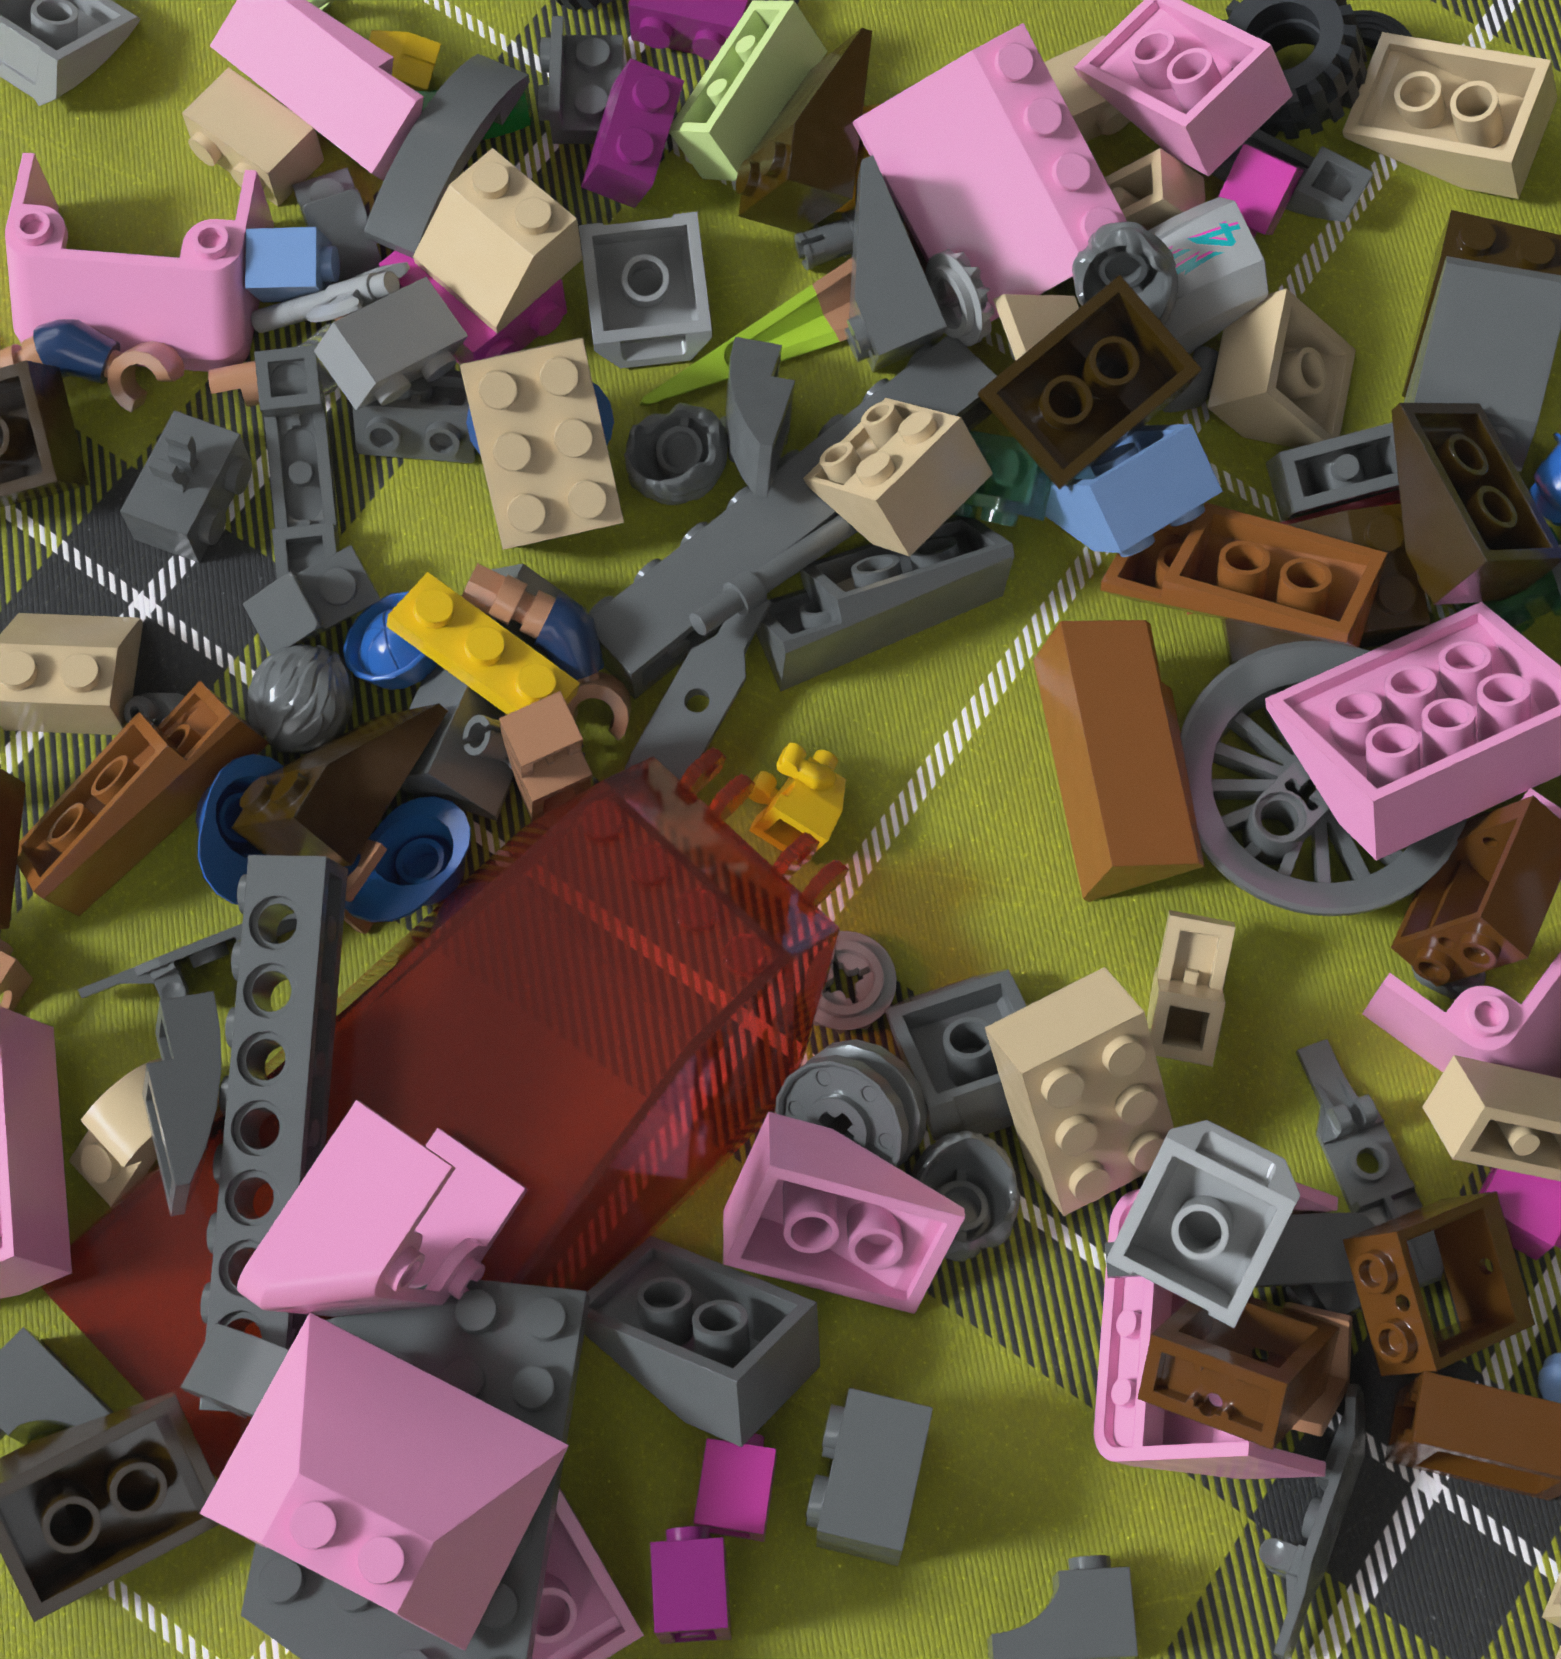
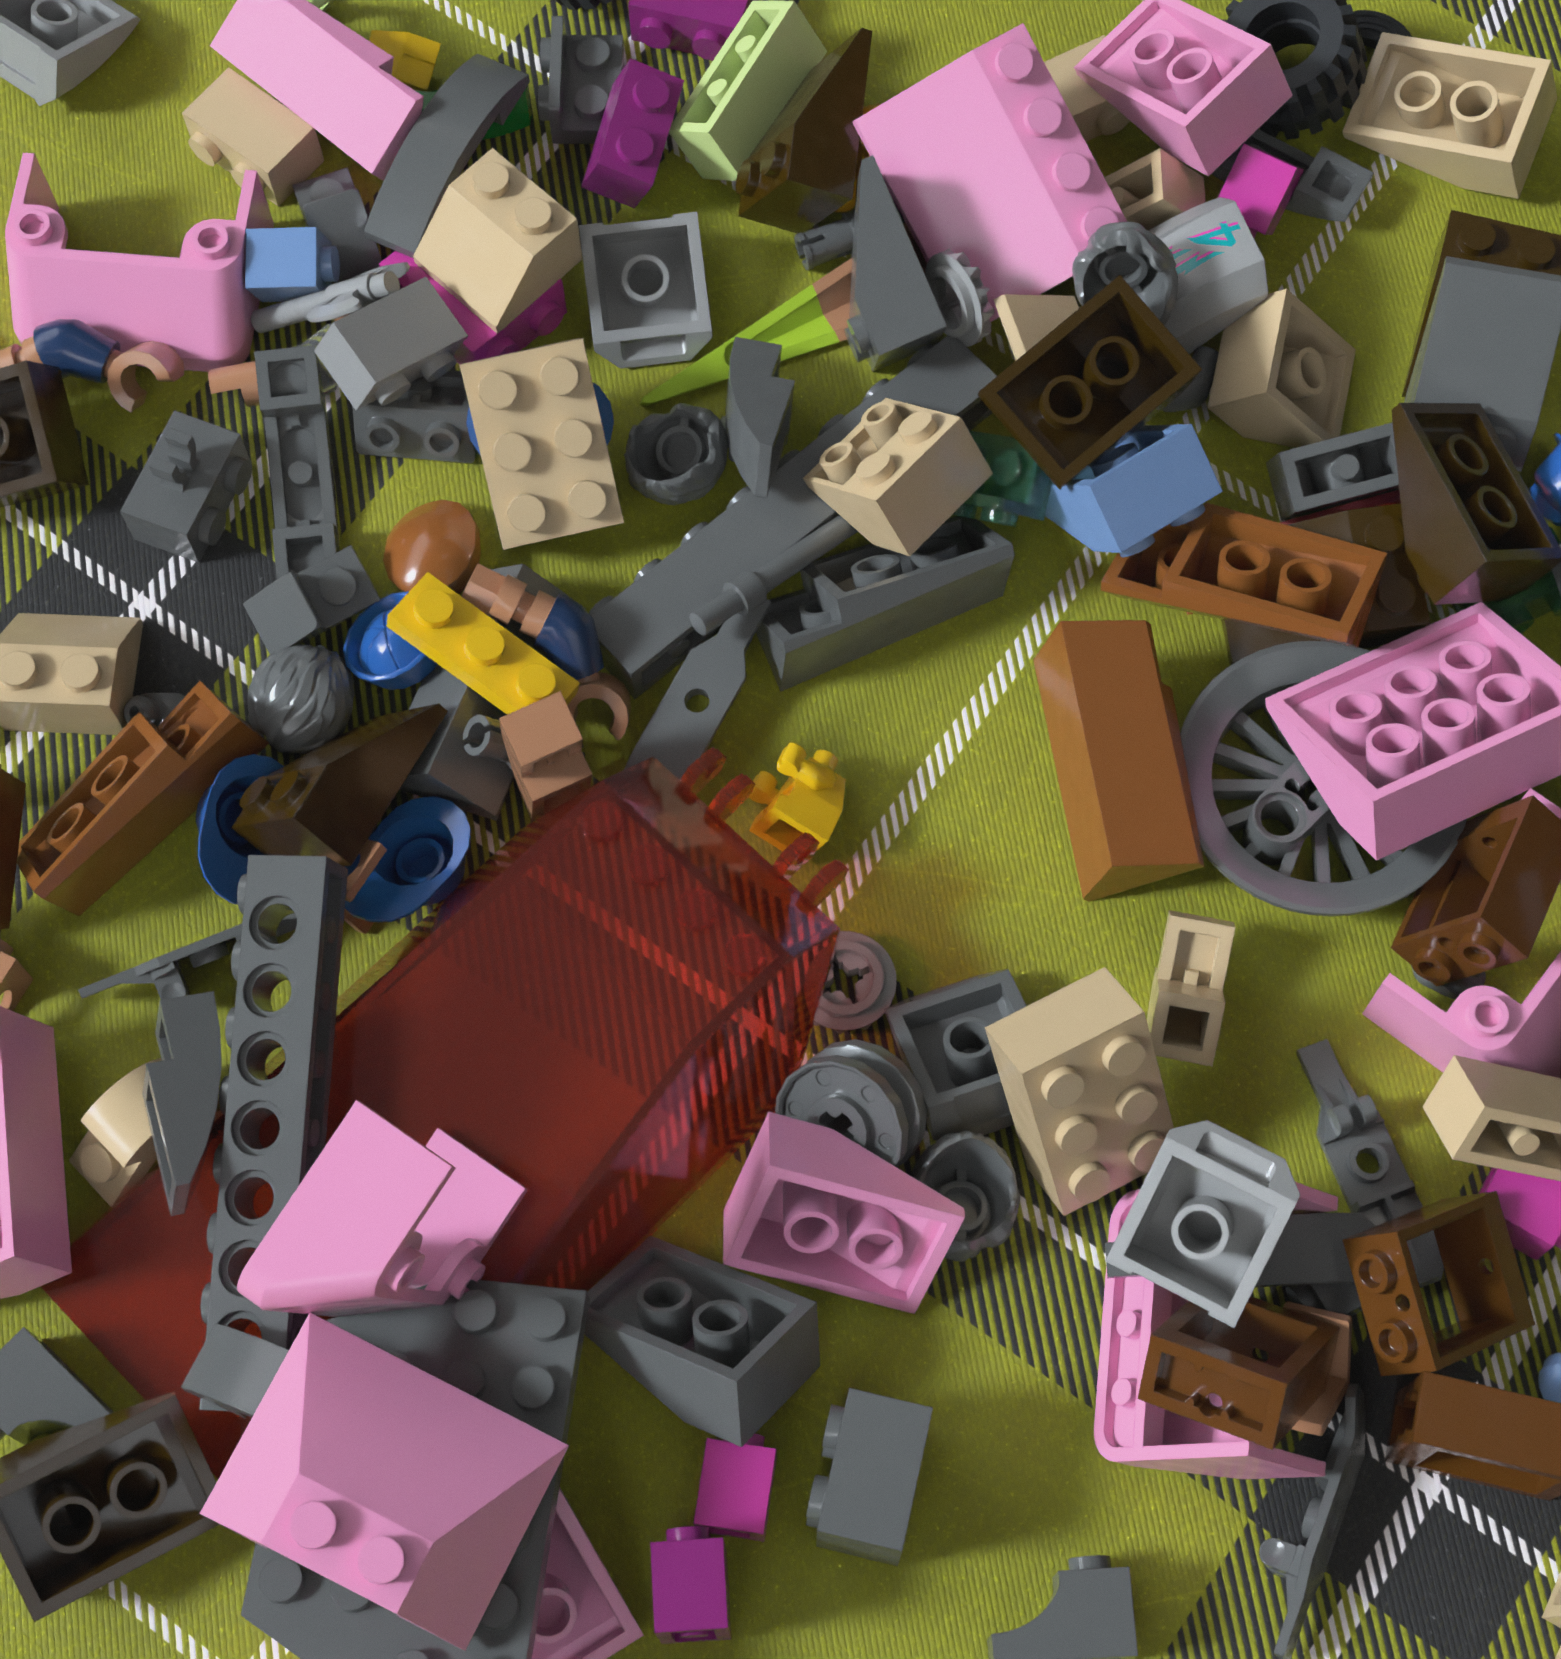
(436, 540): none -> dark orange hat

